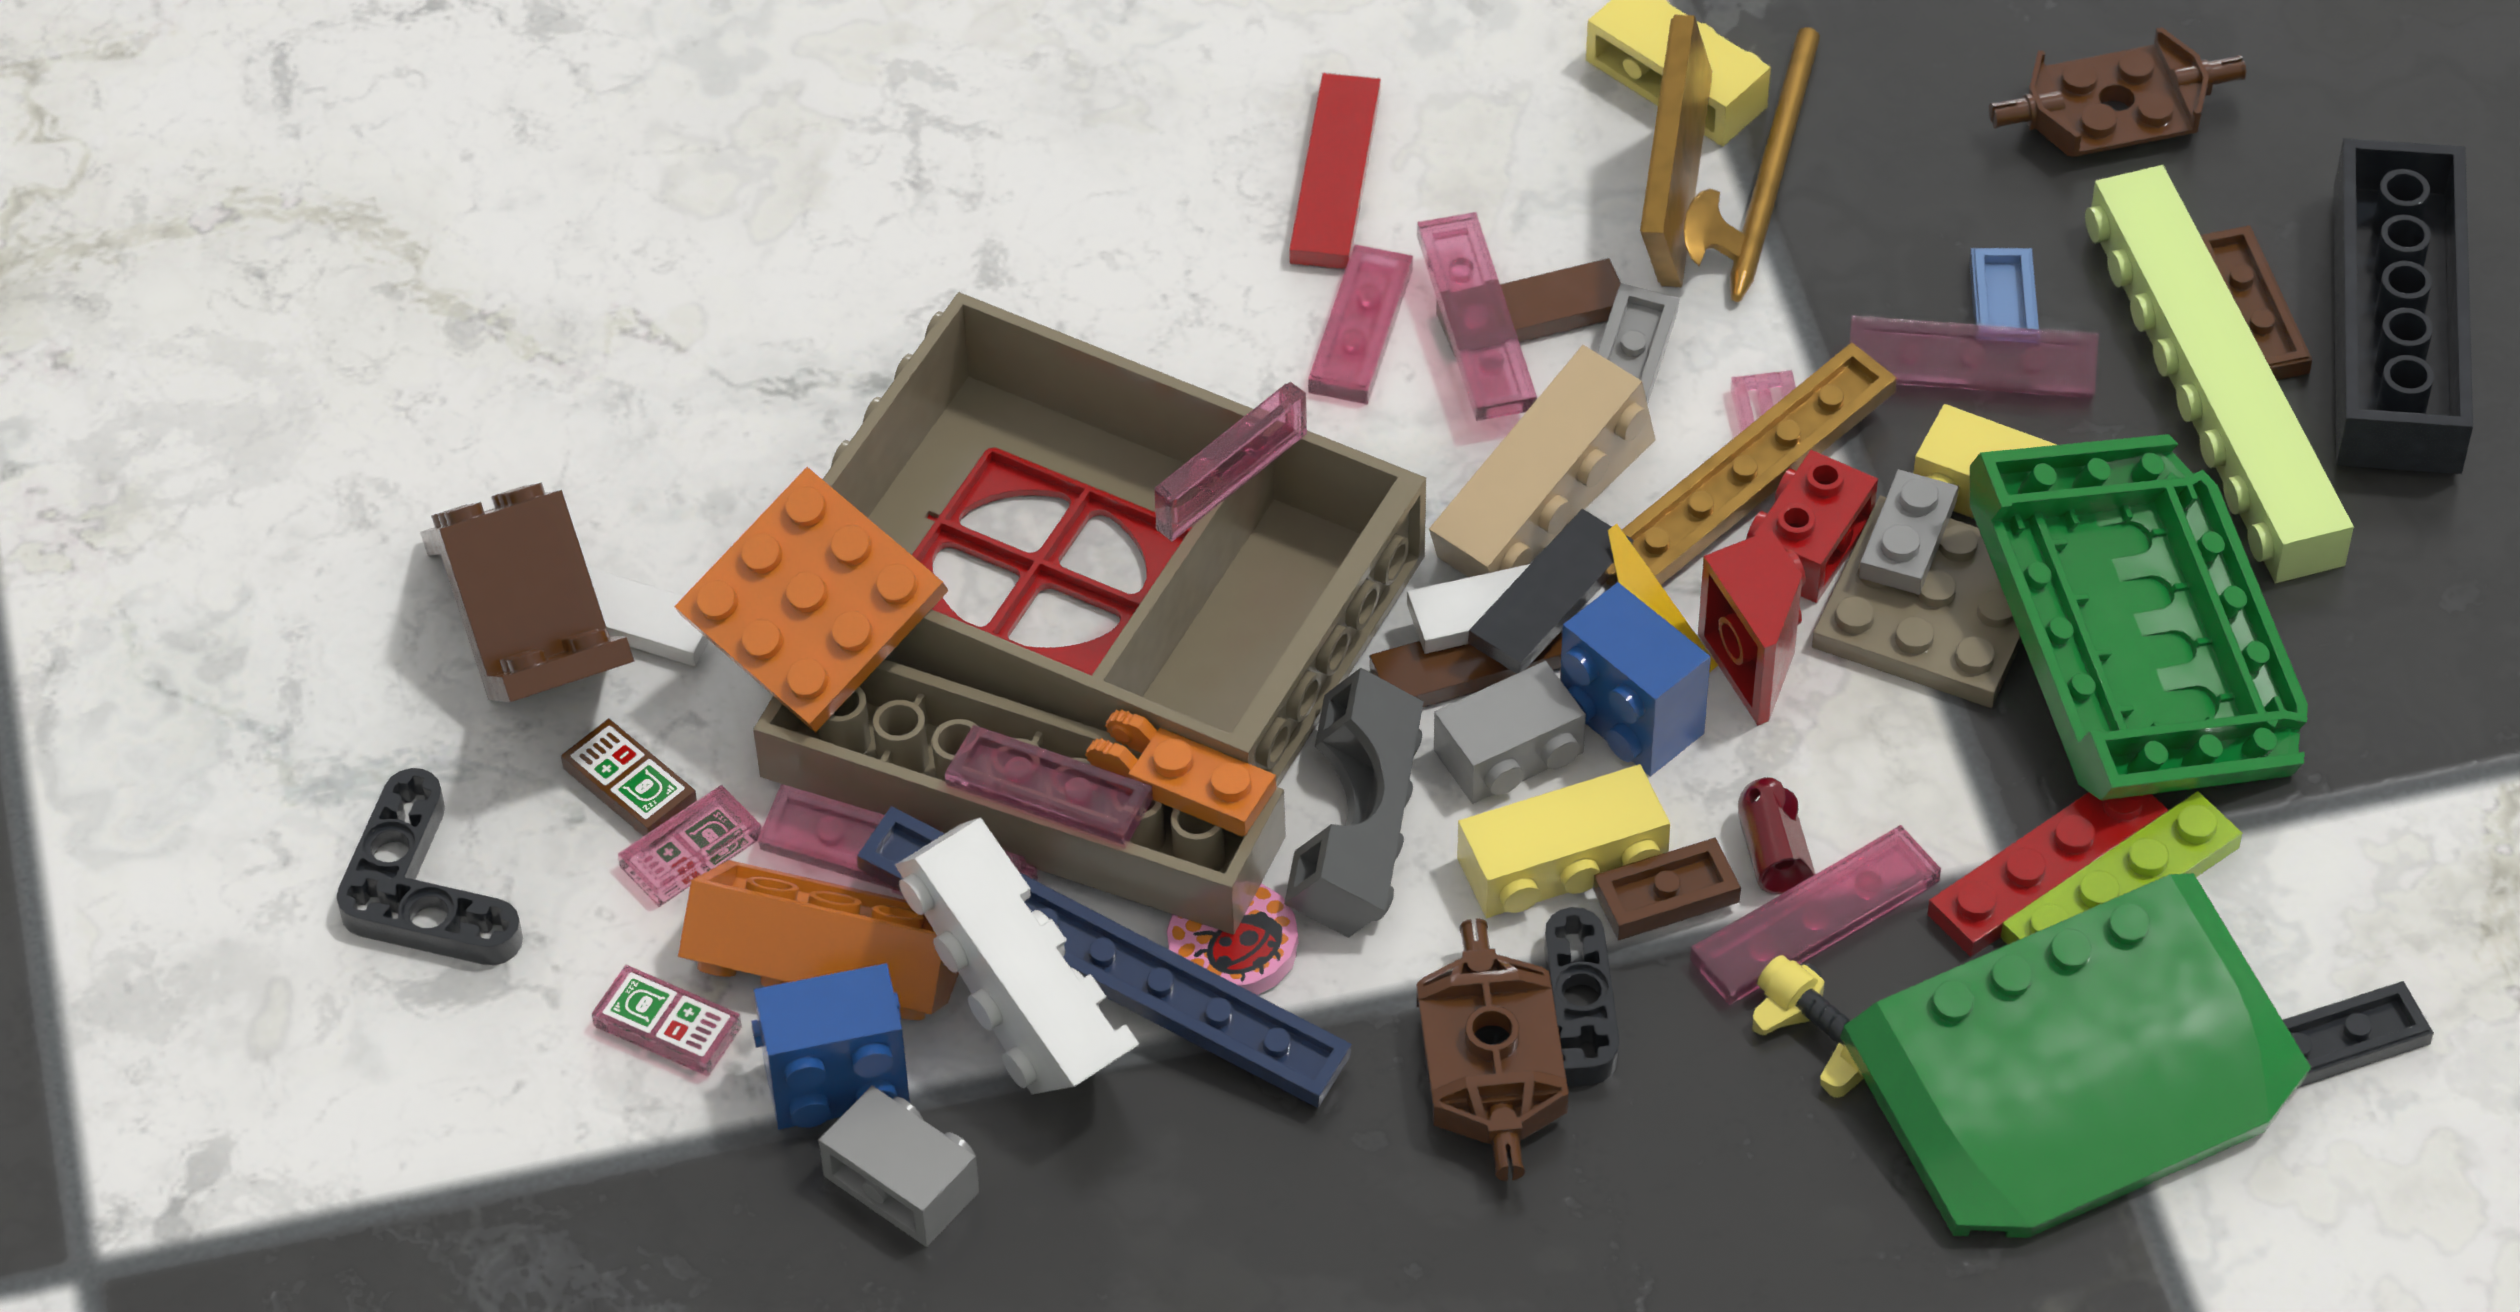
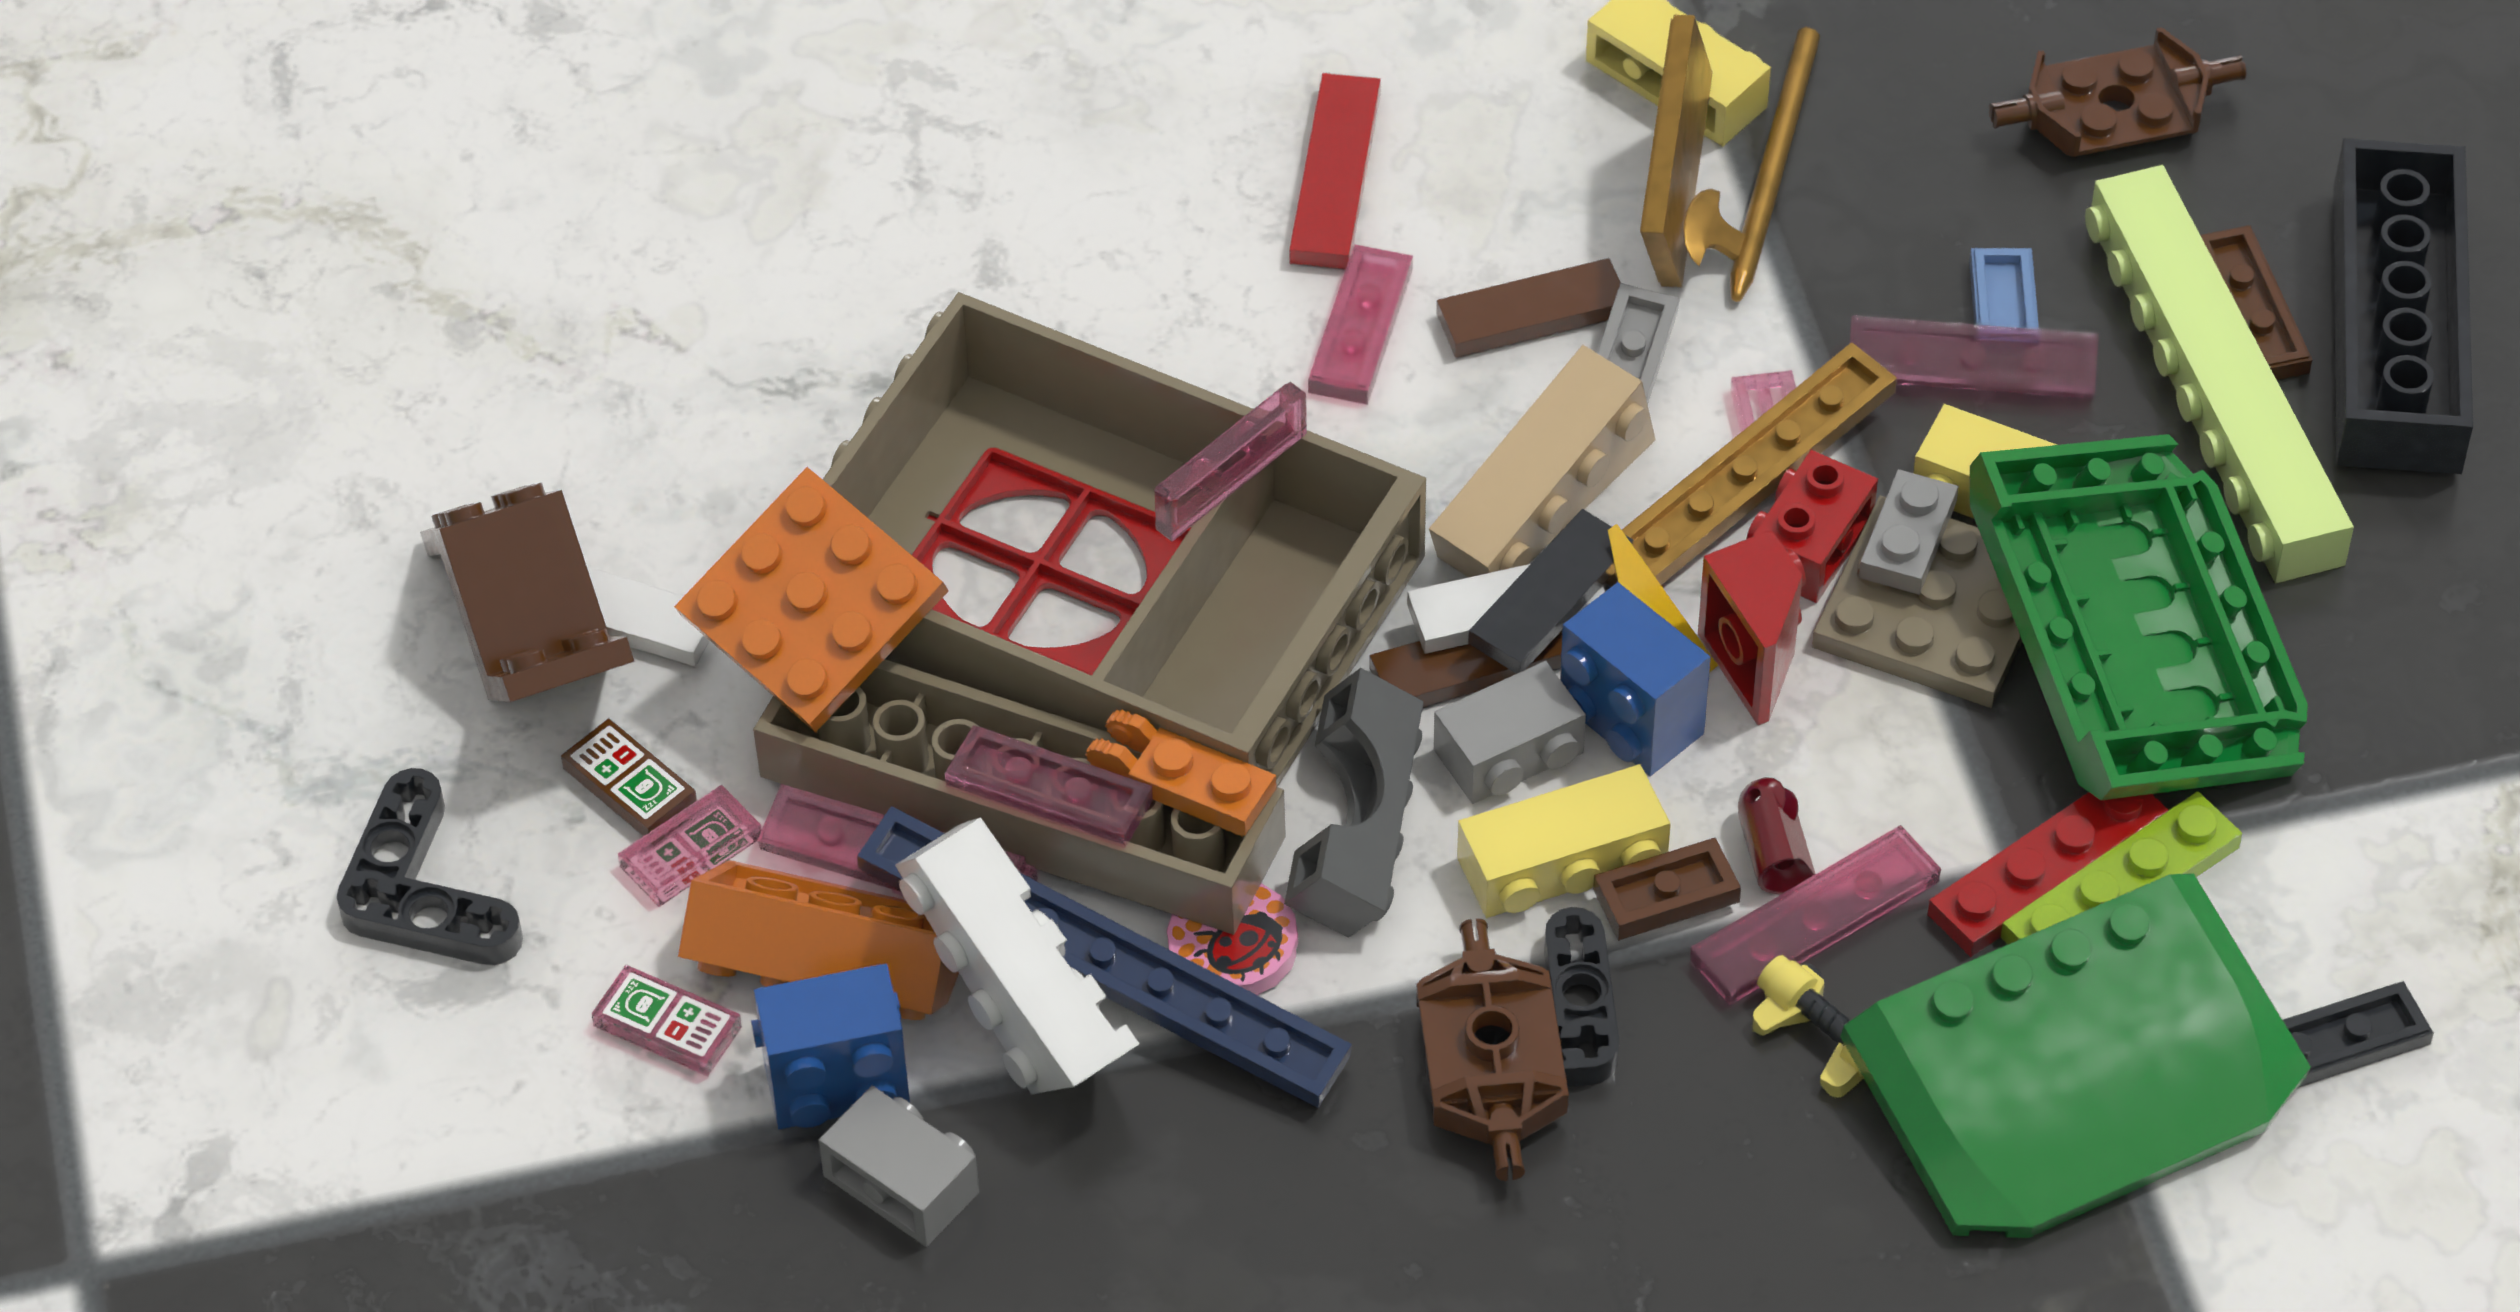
(1476, 316): clear pink tile -> none

